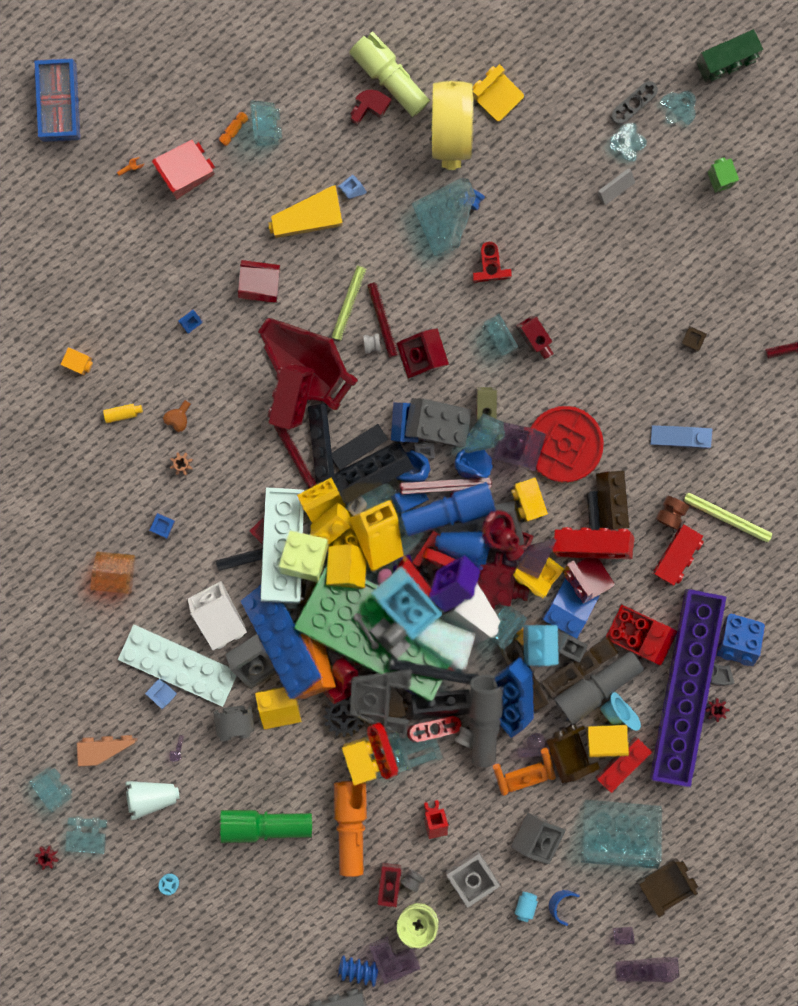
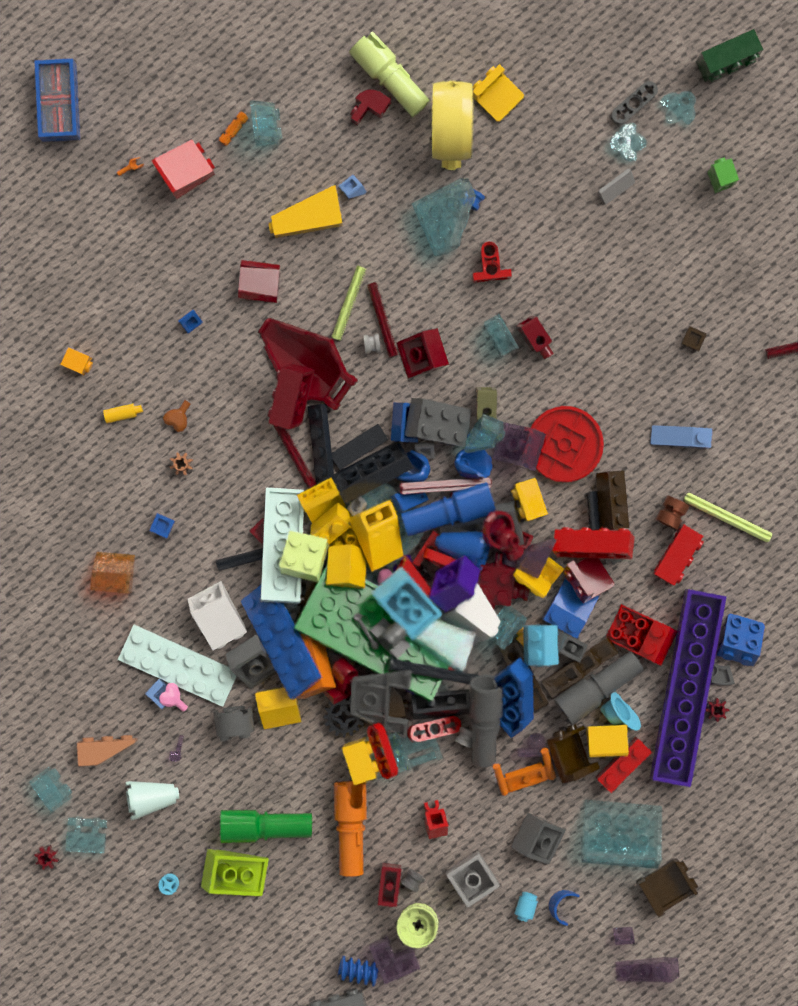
(171, 697): none -> bright pink rock
(234, 873): none -> lime slope

